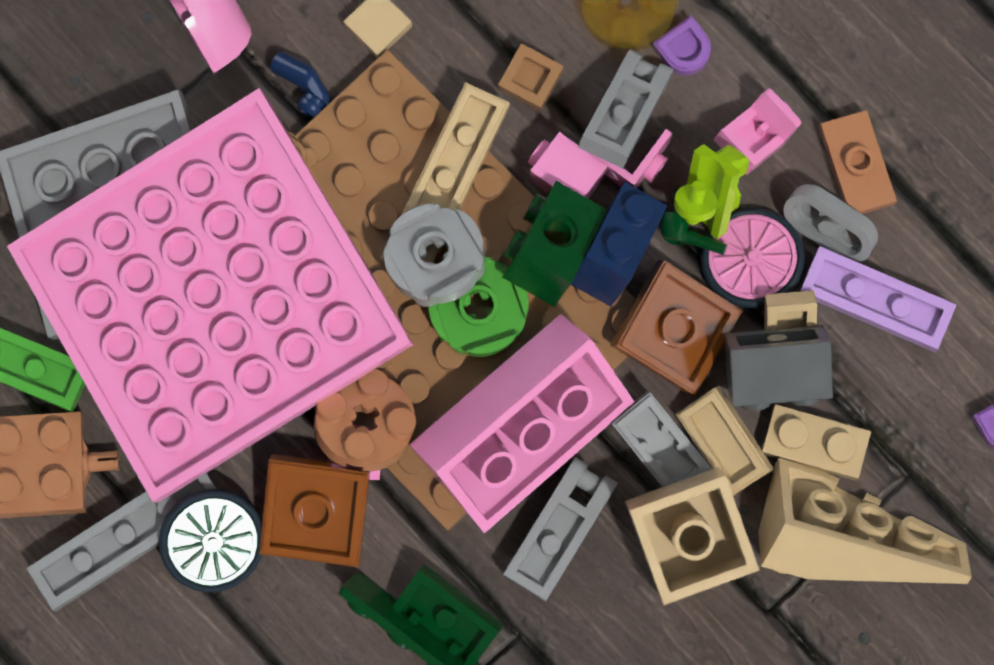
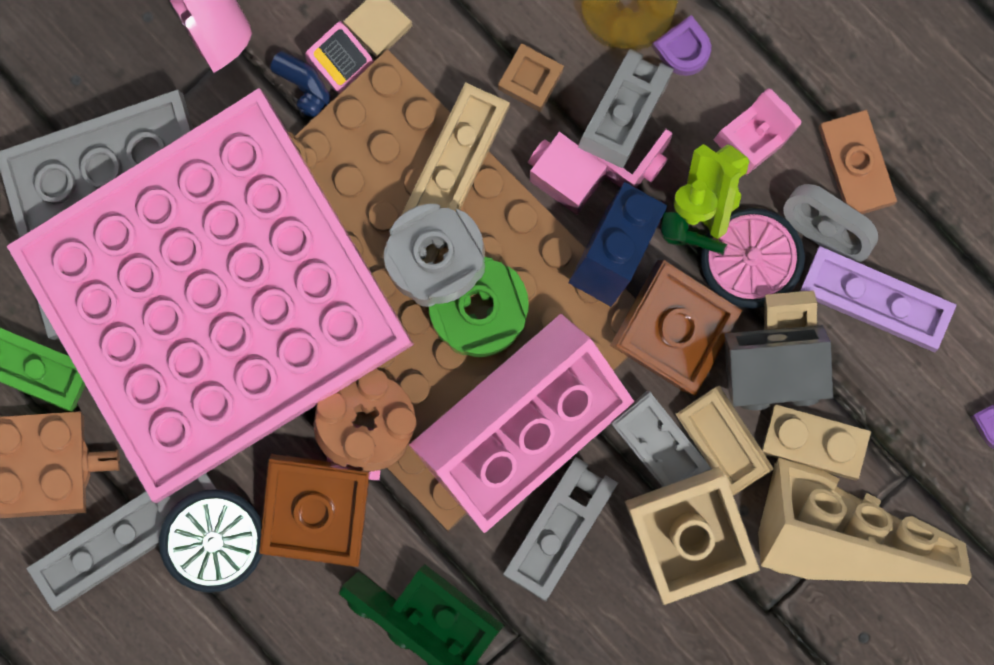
(338, 57): none -> slope
(548, 267): dark green brick -> none

